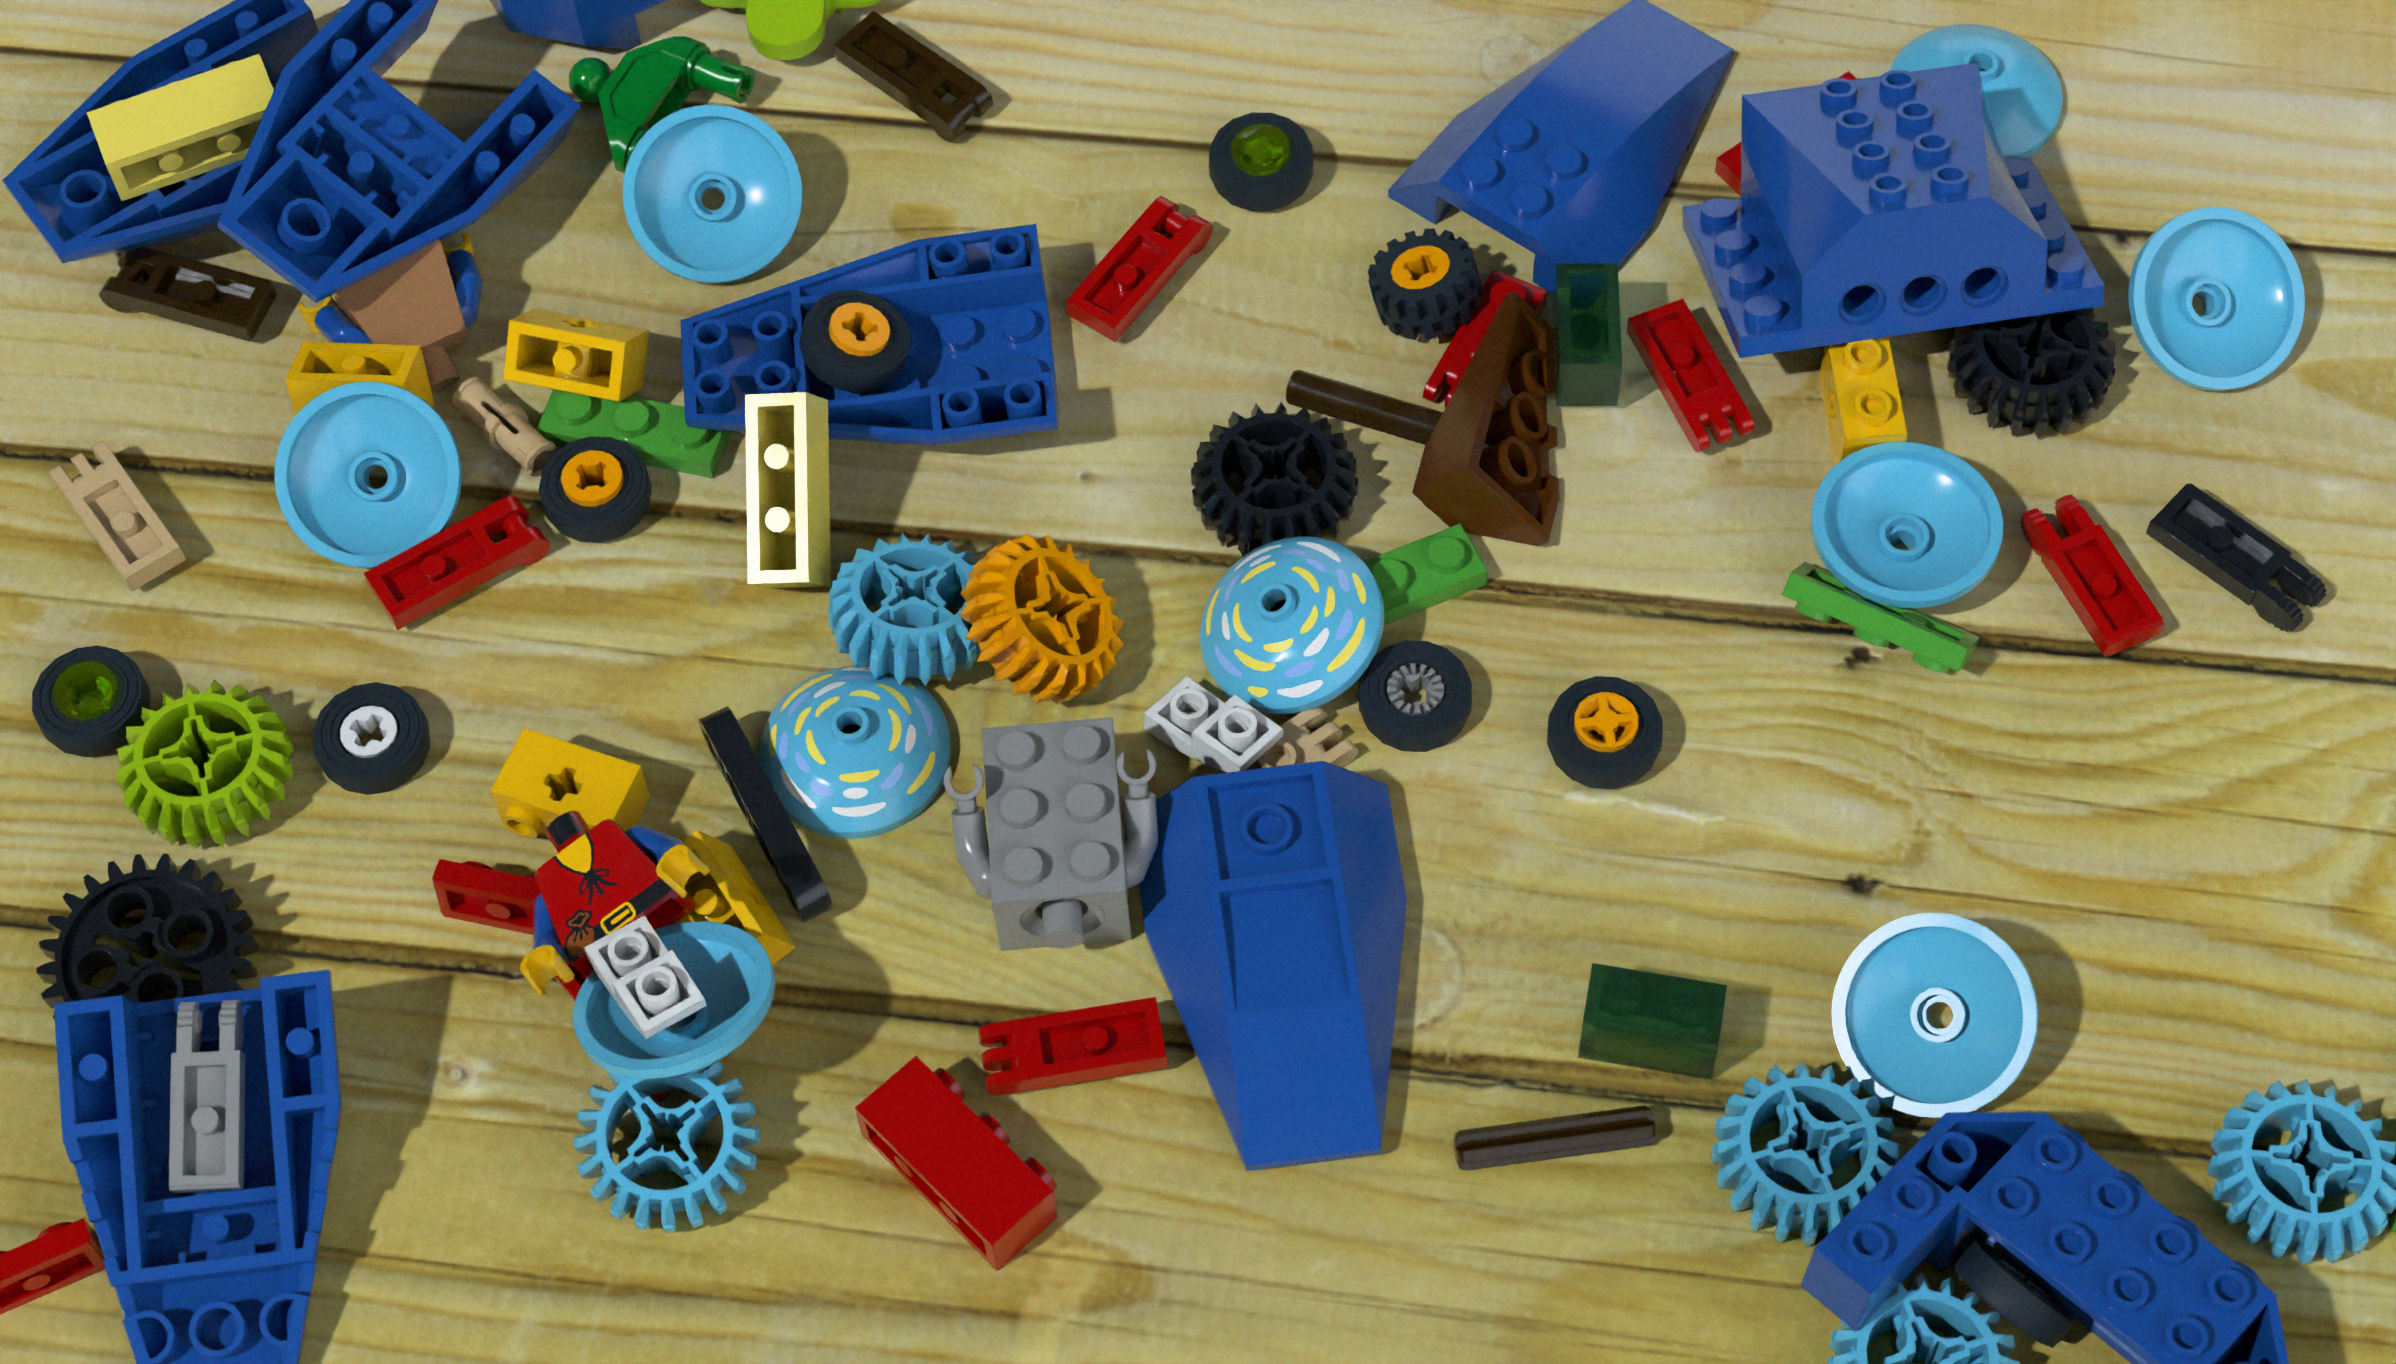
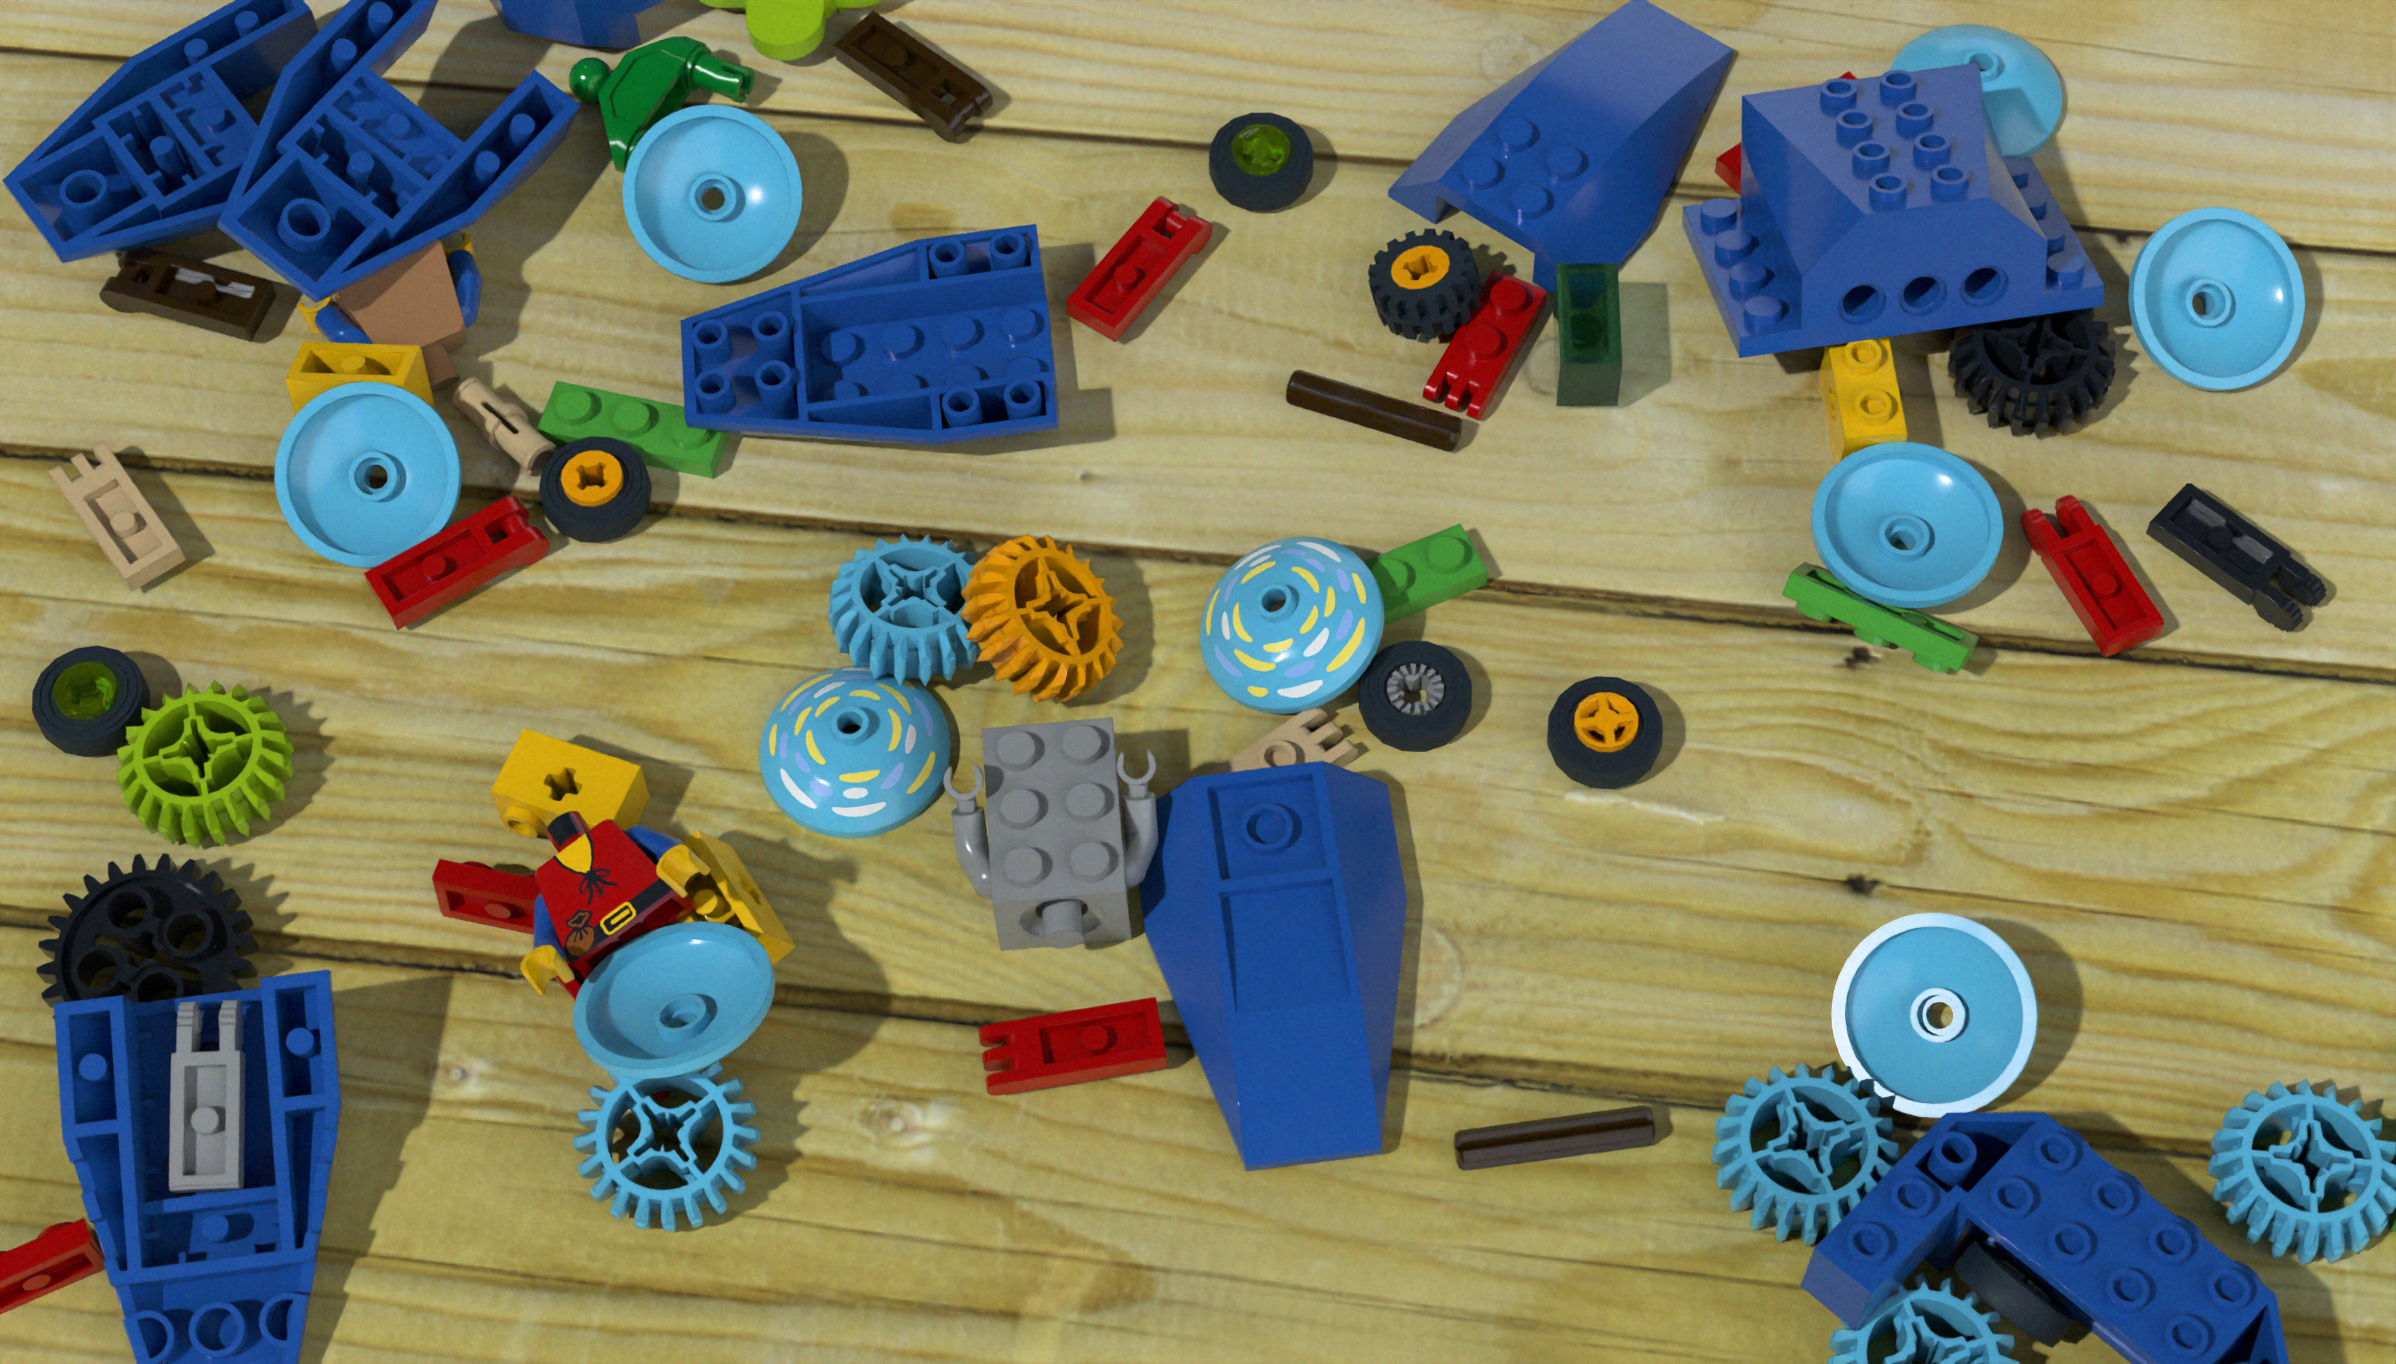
(182, 127): light yellow brick -> none
(379, 764): black bush -> none
(576, 354): yellow brick -> none
(644, 977): white slope -> none
(765, 814): black beam -> none
(787, 490): light yellow brick -> none
(841, 360): black wheel -> none
(958, 1161): red brick -> none
(1211, 731): white slope -> none
(1272, 460): black gear -> none
(1493, 440): reddish brown wedge -> none
(1652, 1021): clear green piece -> none
(1689, 374): red hinge -> none

